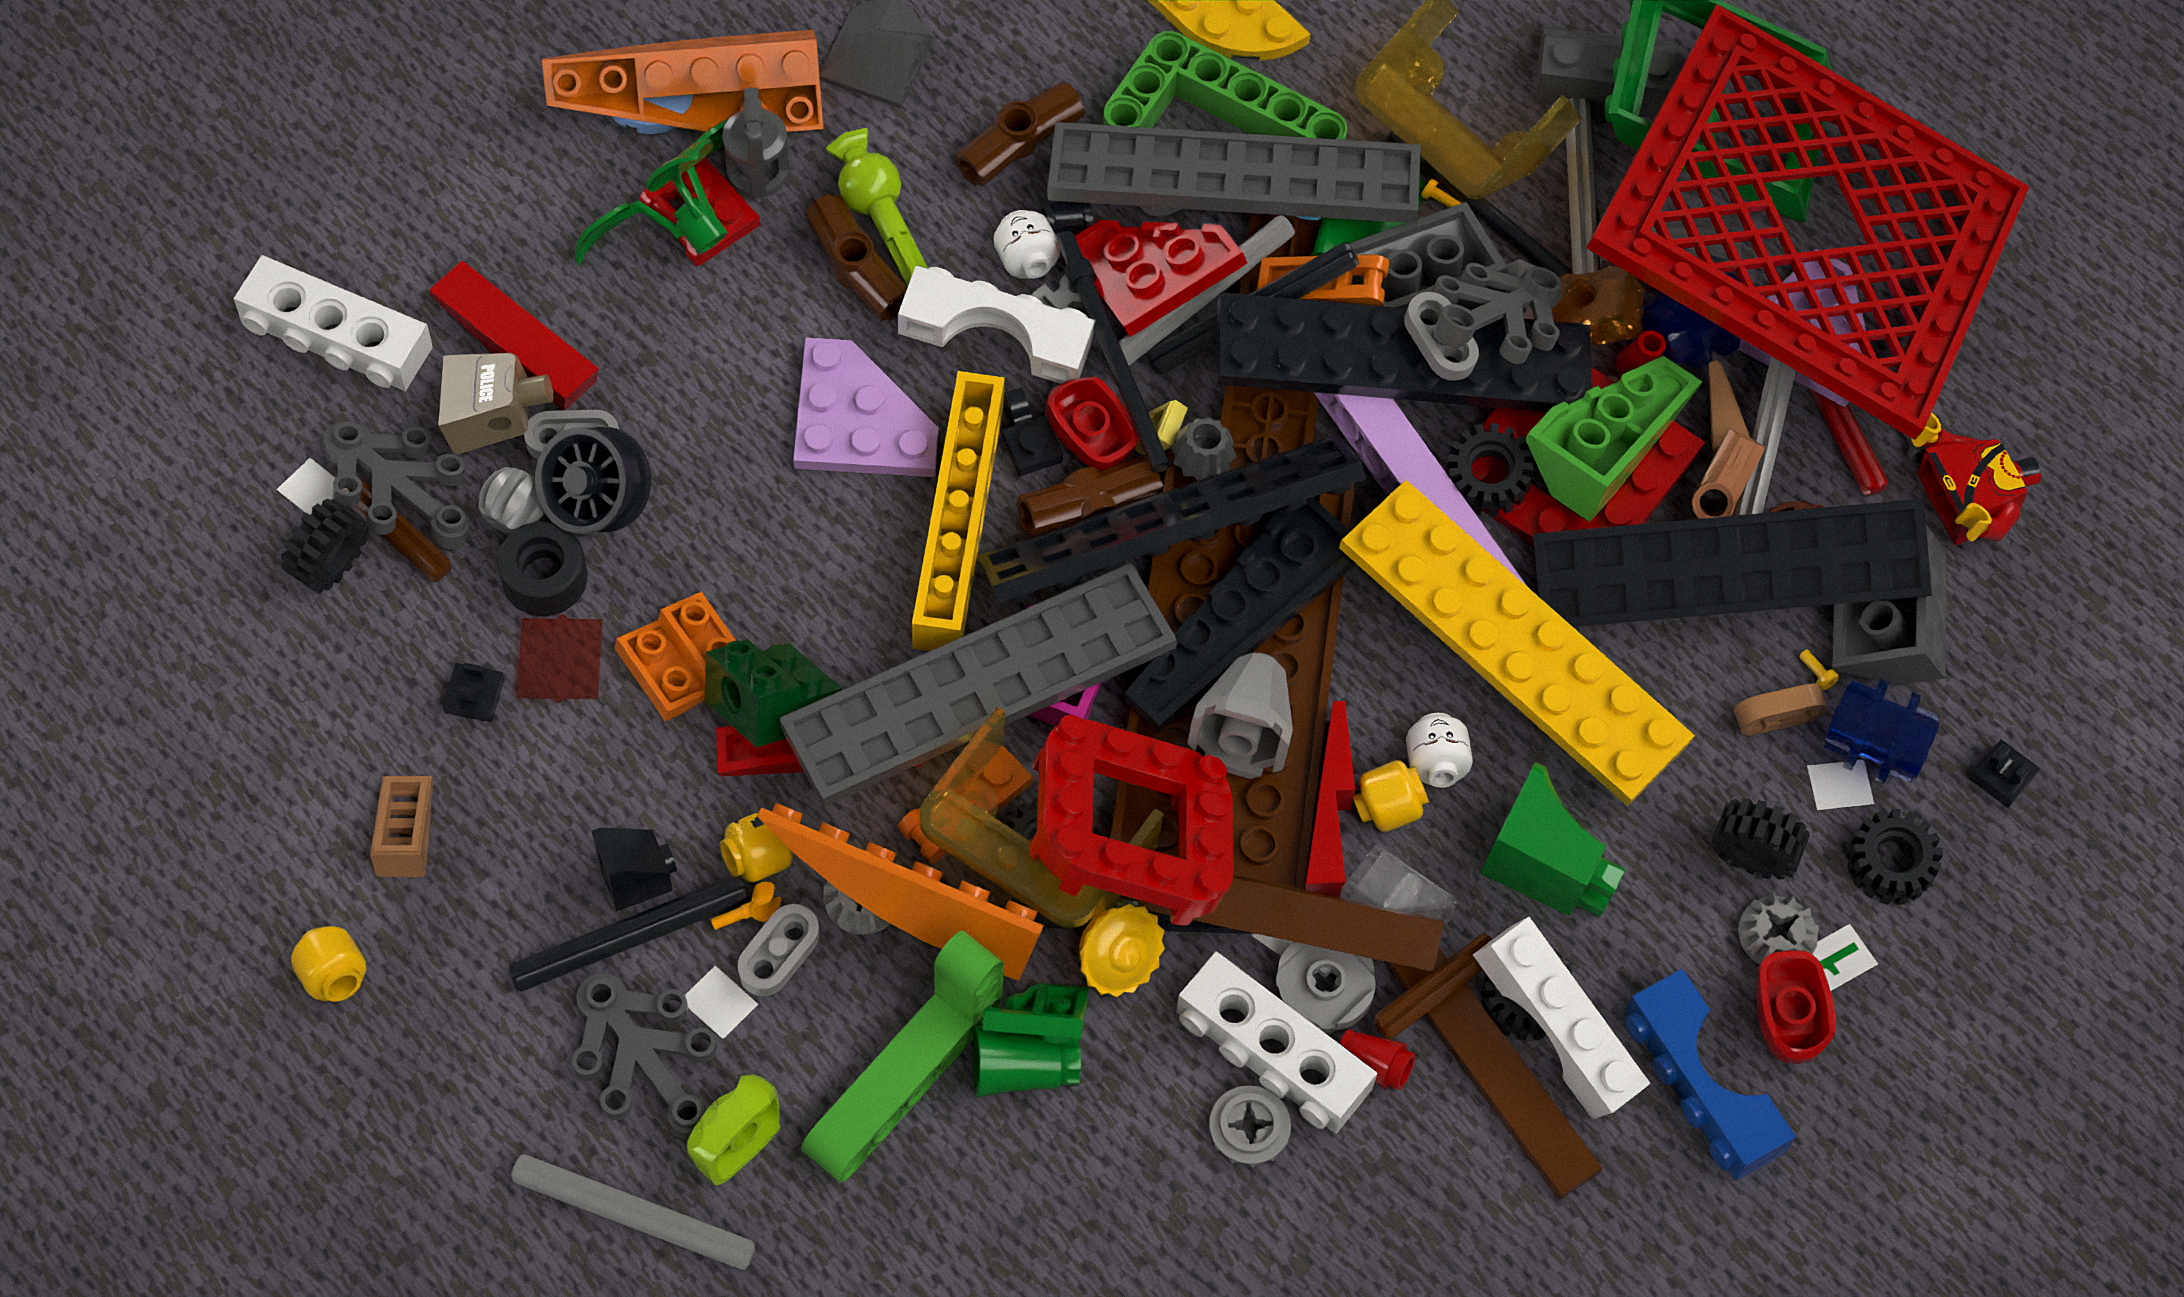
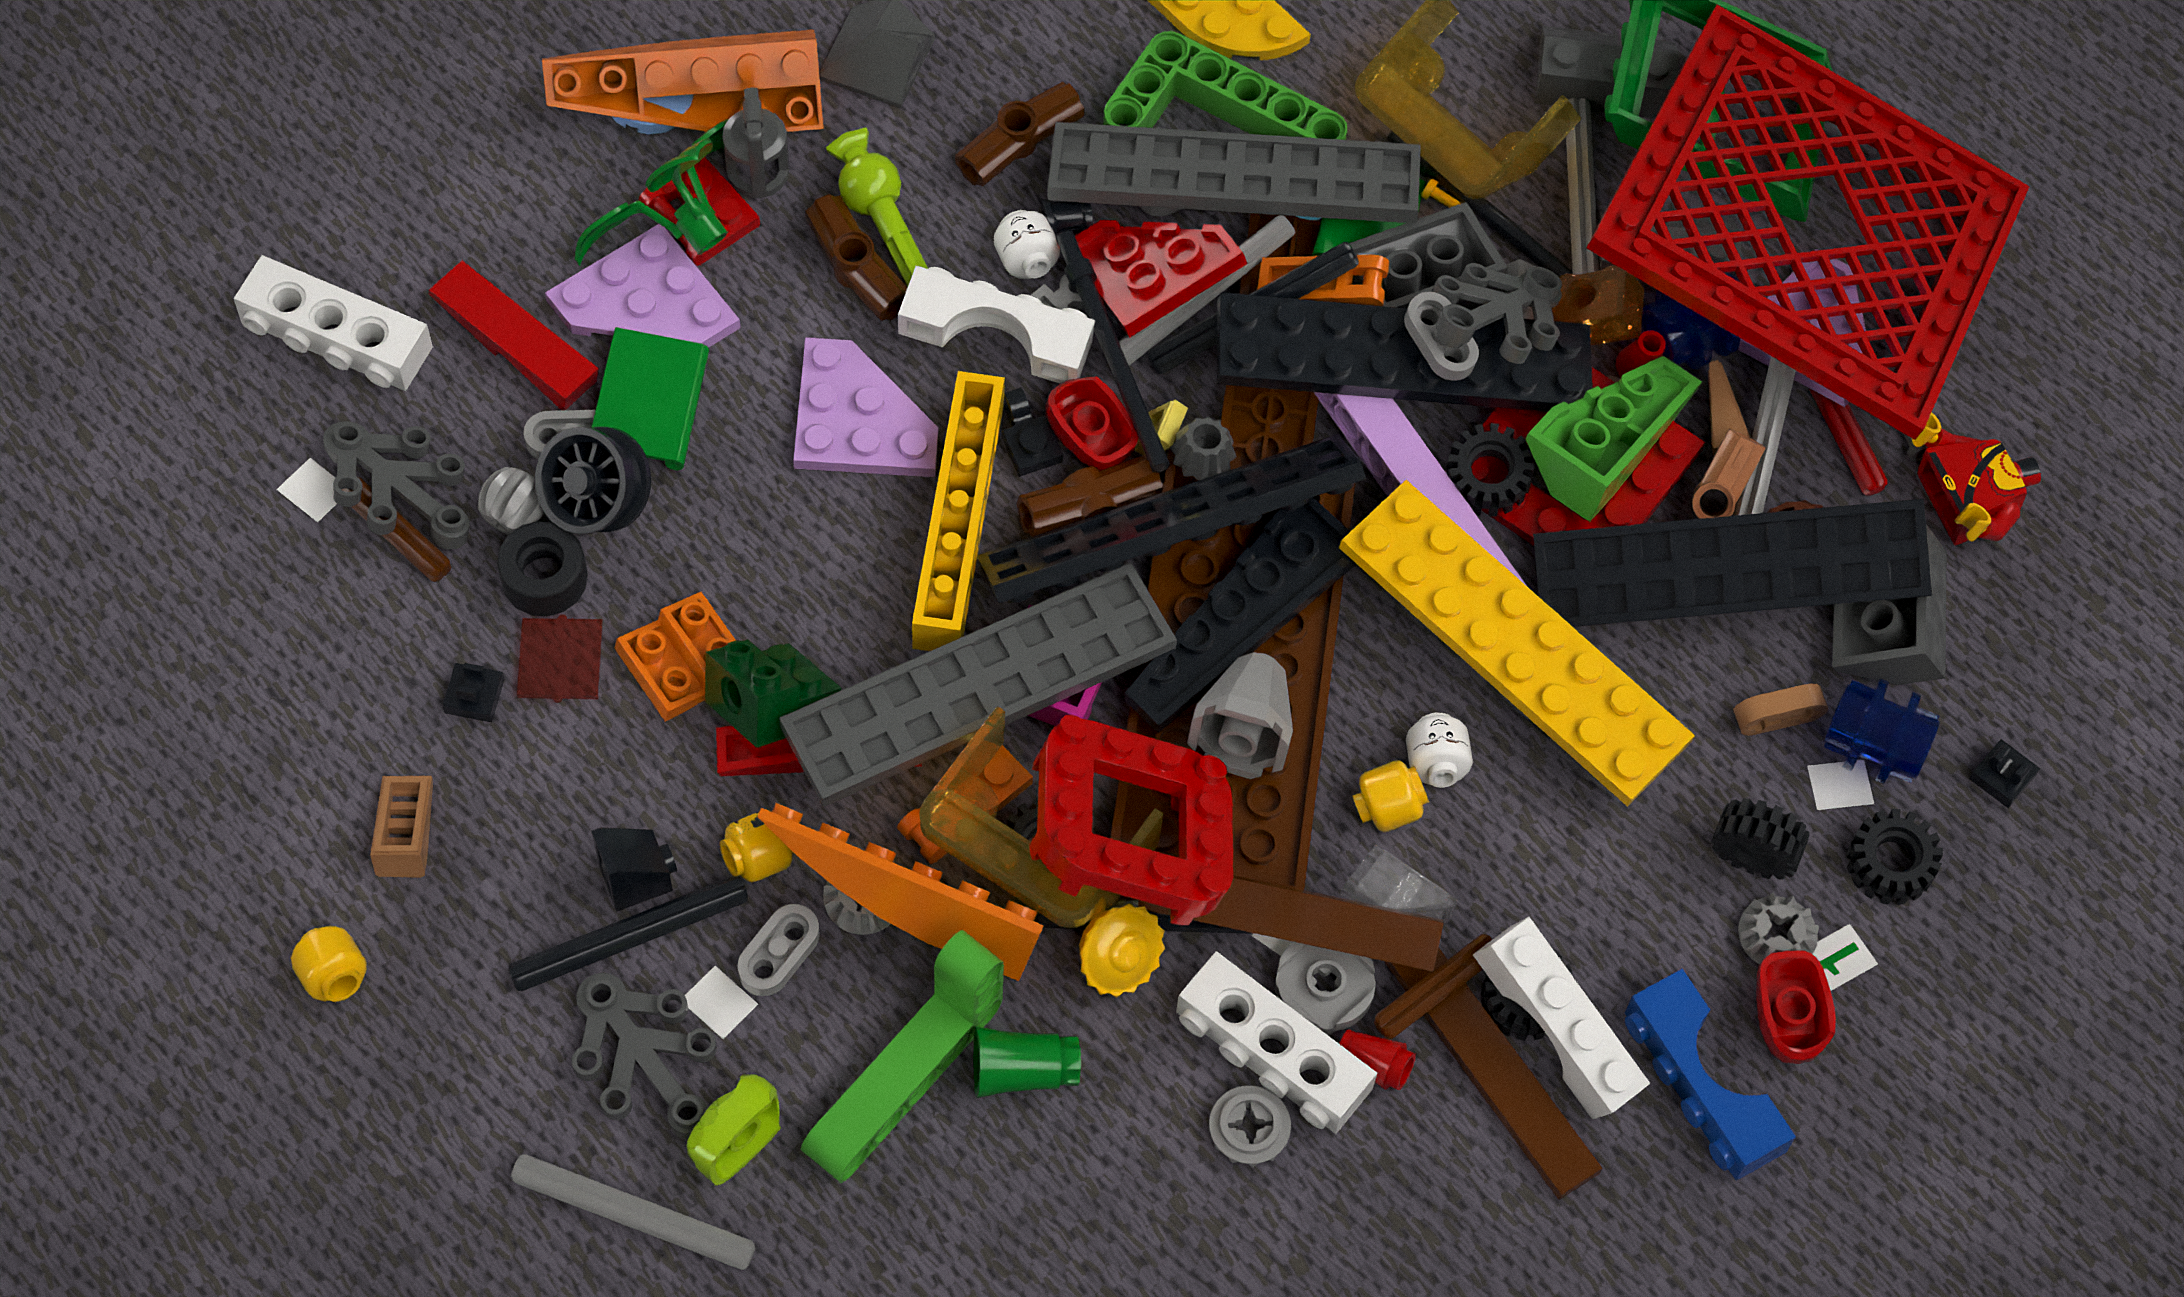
(324, 545): black tyre -> none
(487, 399): dark tan torso -> none
(644, 289): none -> lavender plate
(652, 392): none -> green piece
(760, 907): light orange hand -> none
(1043, 1010): green wing -> none
(1336, 793): red slope -> none
(1550, 853): green hips -> none
(1826, 678): yellow piece -> none

